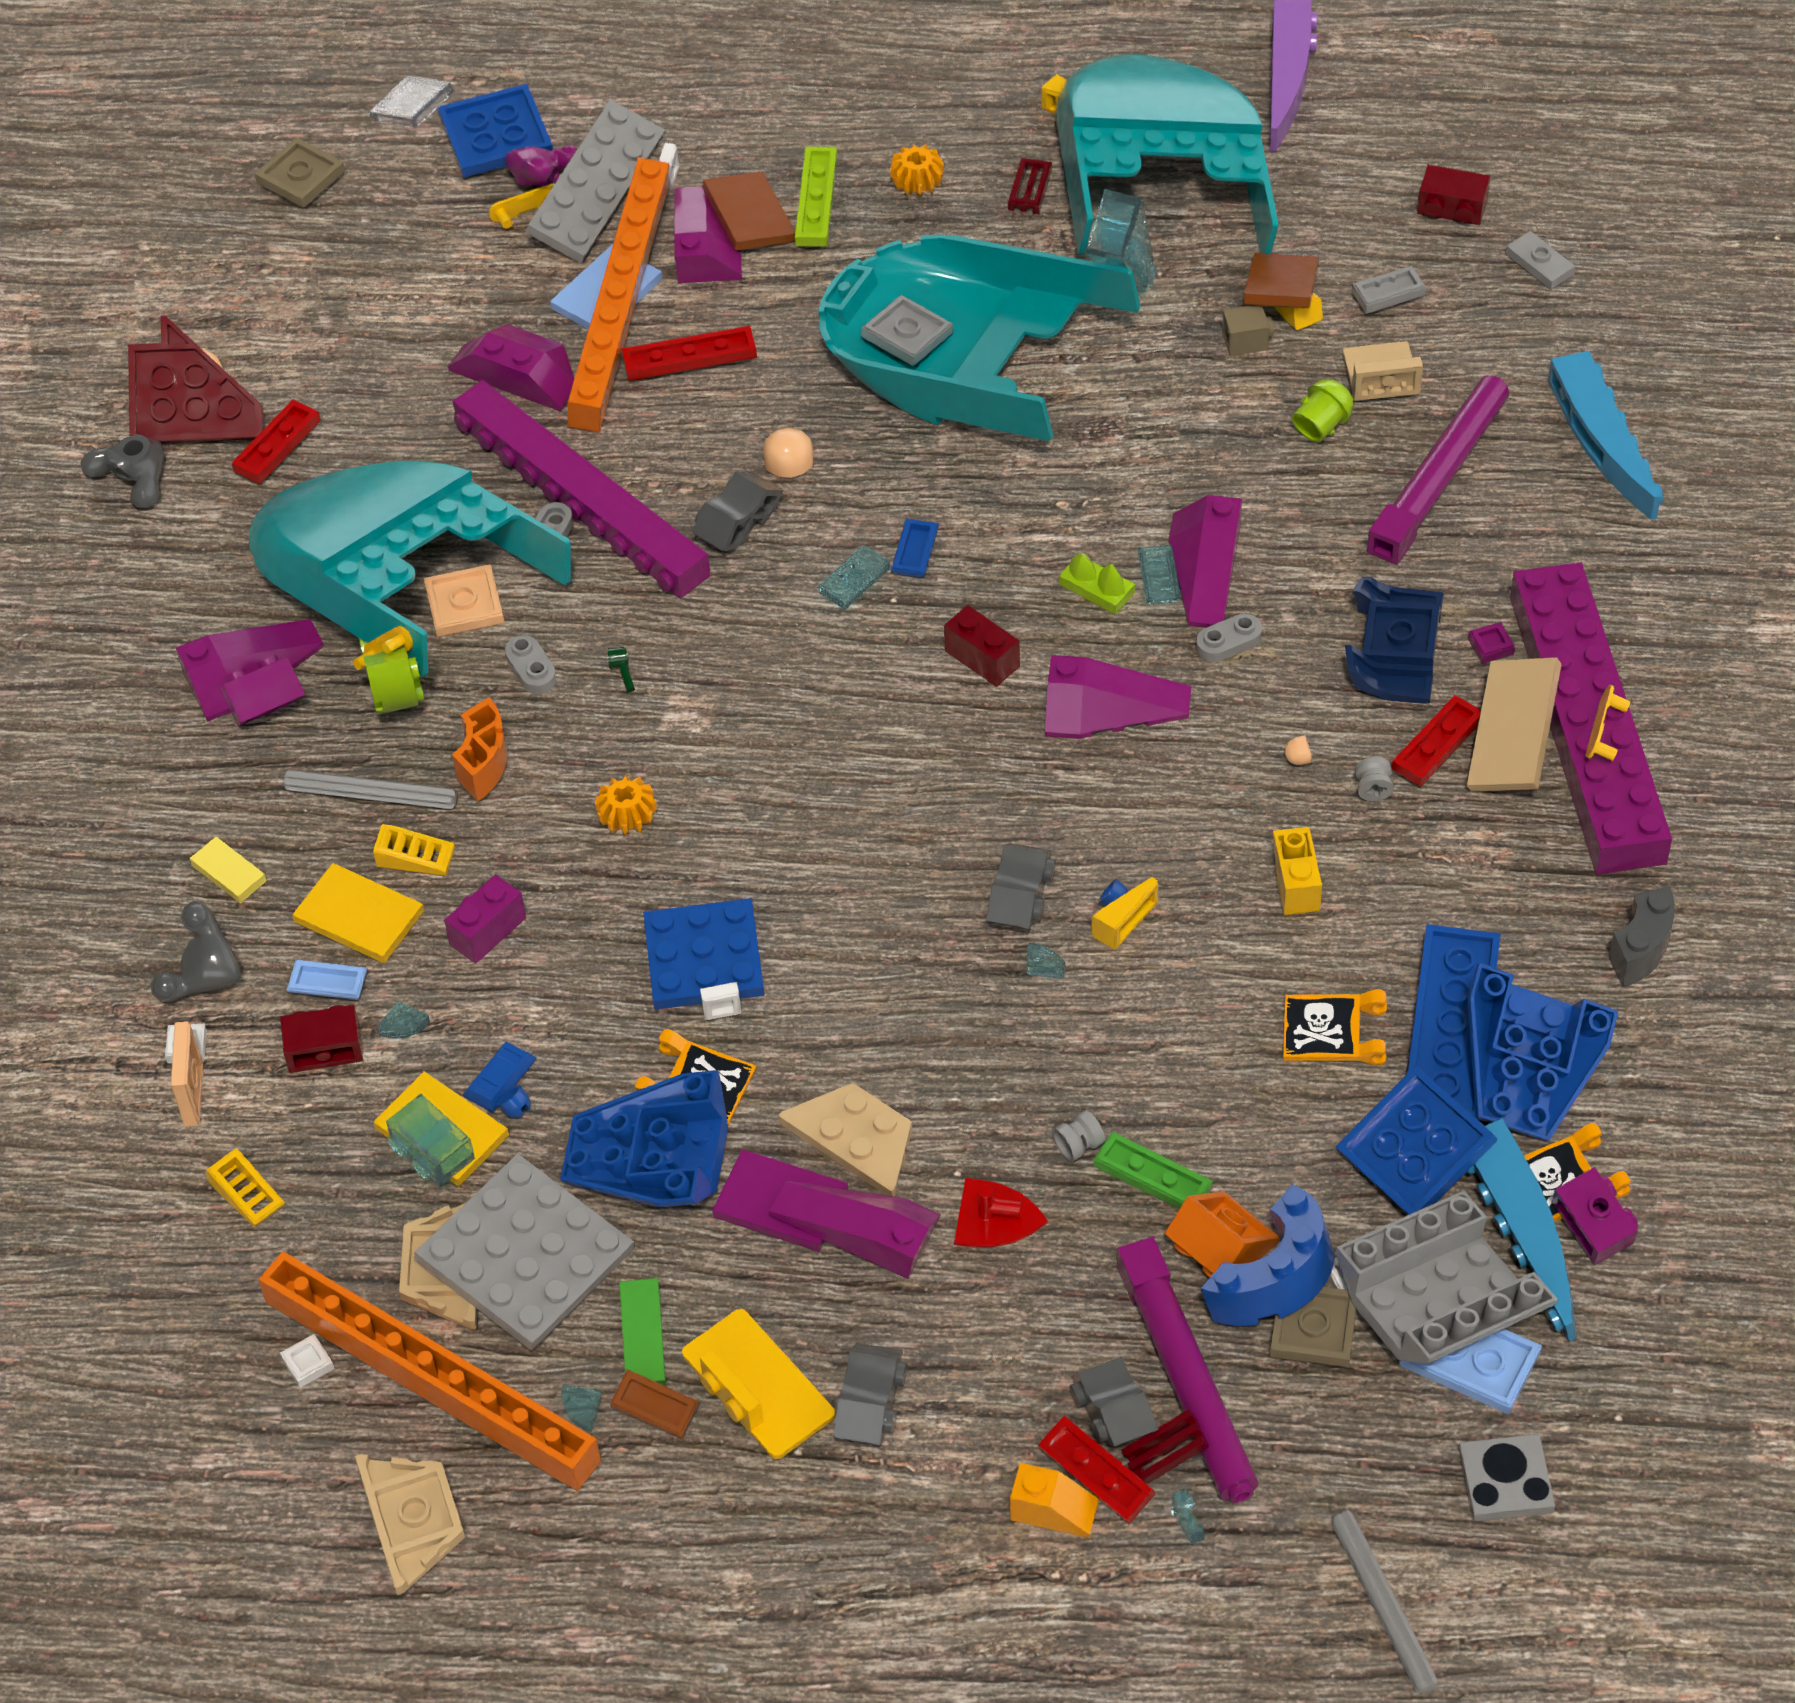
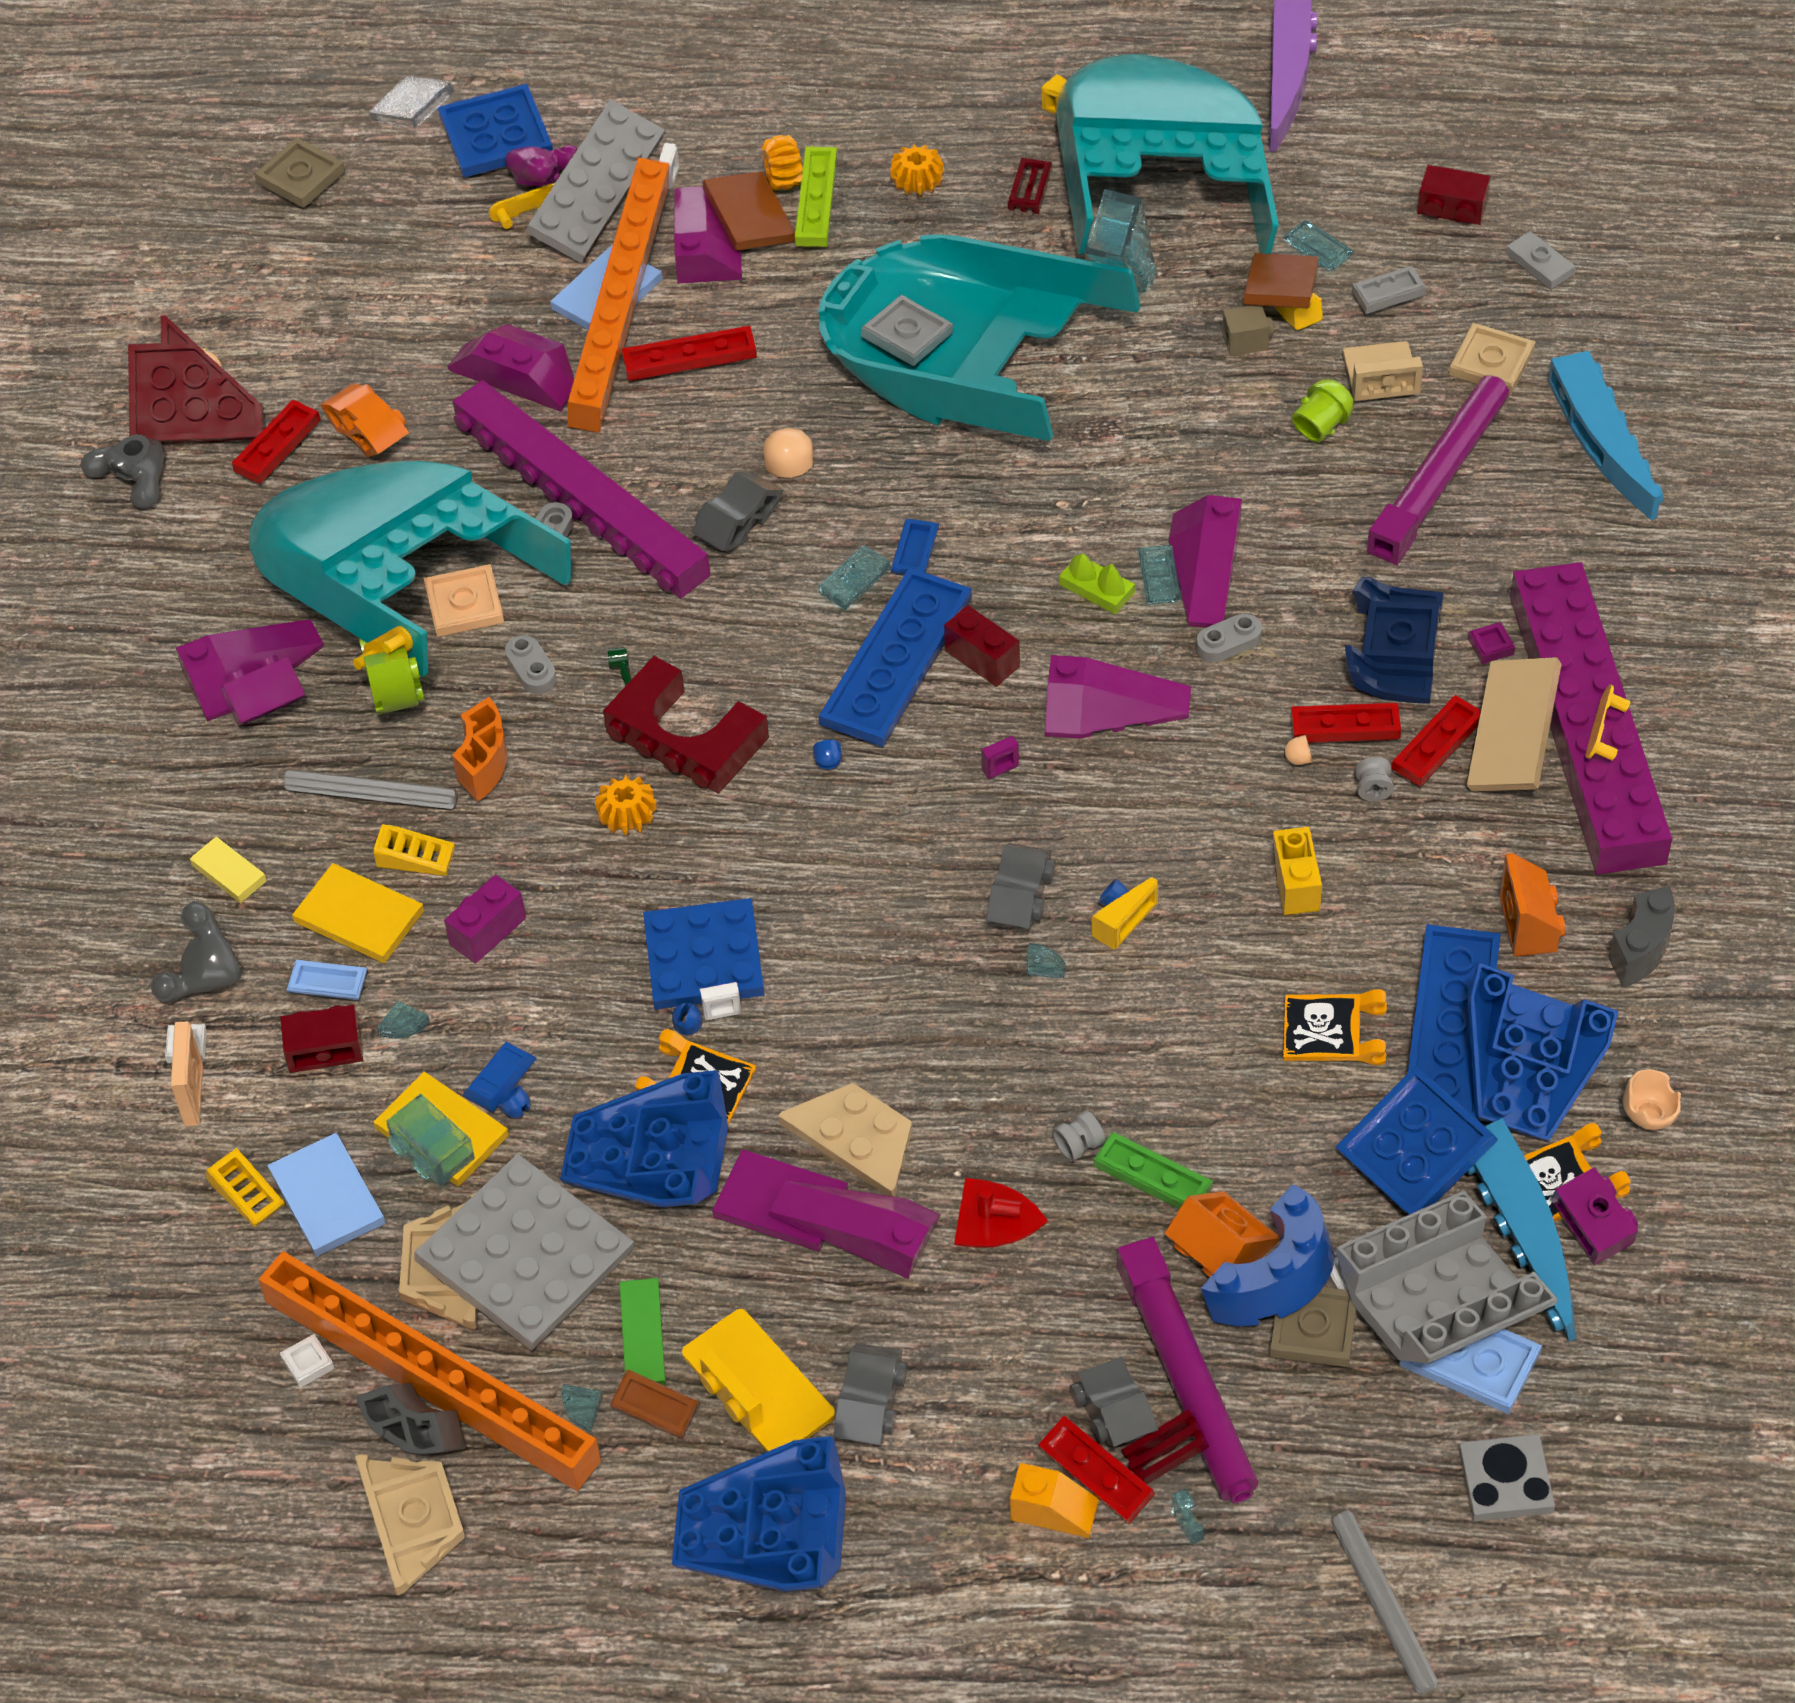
(326, 1194): none -> light blue tile
(365, 418): none -> orange brick
(410, 1423): none -> dark grey brick
(692, 1022): none -> blue hinge
(706, 758): none -> dark red arch
(767, 1519): none -> blue wedge
(782, 162): none -> light orange gear
(827, 754): none -> blue hinge
(894, 657): none -> blue plate
(1000, 757): none -> magenta tile
(1316, 242): none -> clear light blue tile
(1346, 722): none -> red plate
(1492, 353): none -> tan tile
(1530, 908): none -> orange slope
(1651, 1100): none -> light nougat hair

